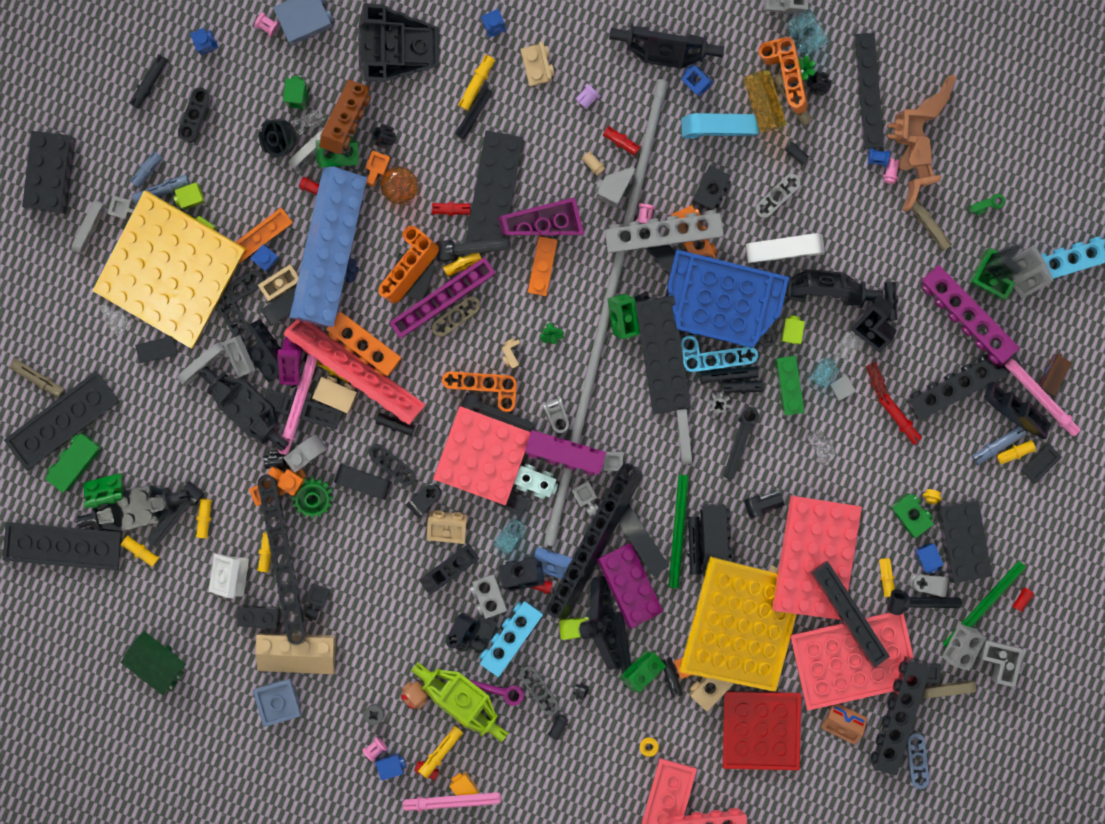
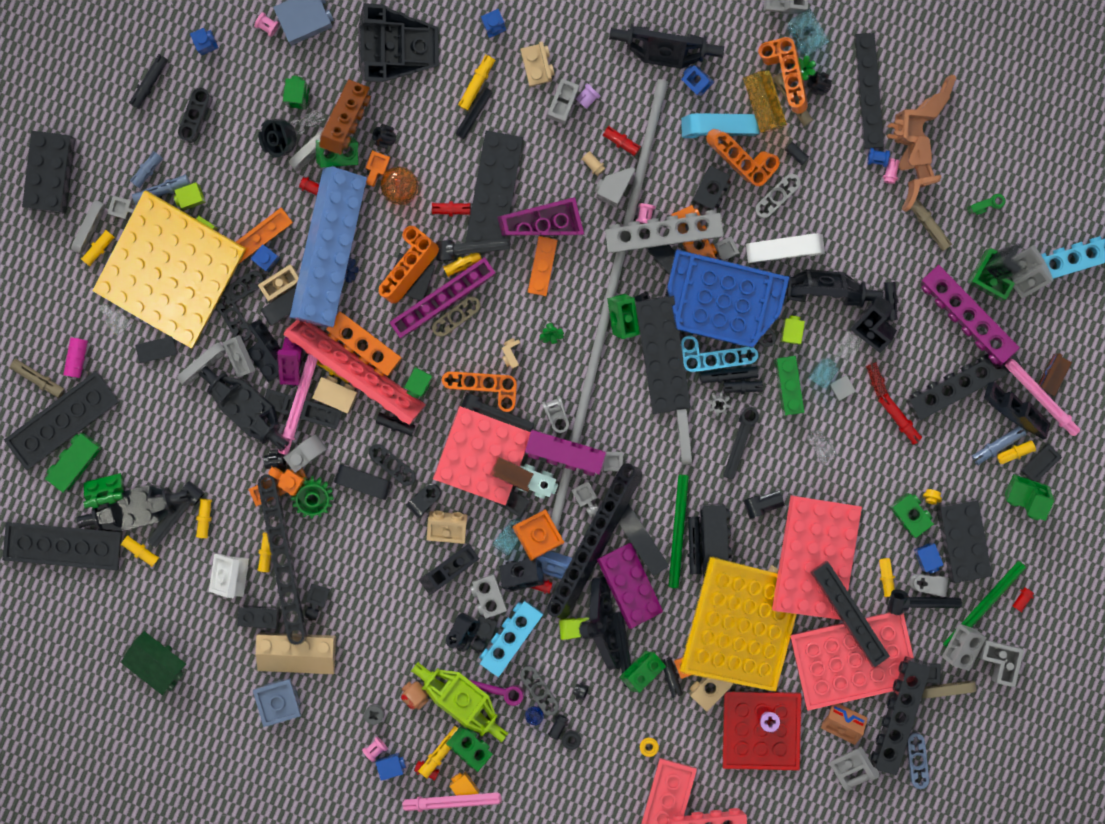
(75, 357): none -> dark pink axle
(97, 248): none -> yellow pin
(418, 383): none -> green brick
(467, 751): none -> green brick
(512, 474): none -> reddish brown panel
(534, 715): none -> clear blue plate
(538, 534): none -> orange plate
(563, 101): none -> light grey brick
(571, 746): none -> black plate
(726, 248): none -> light grey tile
(738, 155): none -> orange beam
(773, 724): none -> lavender bush
(850, 763): none -> light grey plate
(1030, 494): none -> green brick

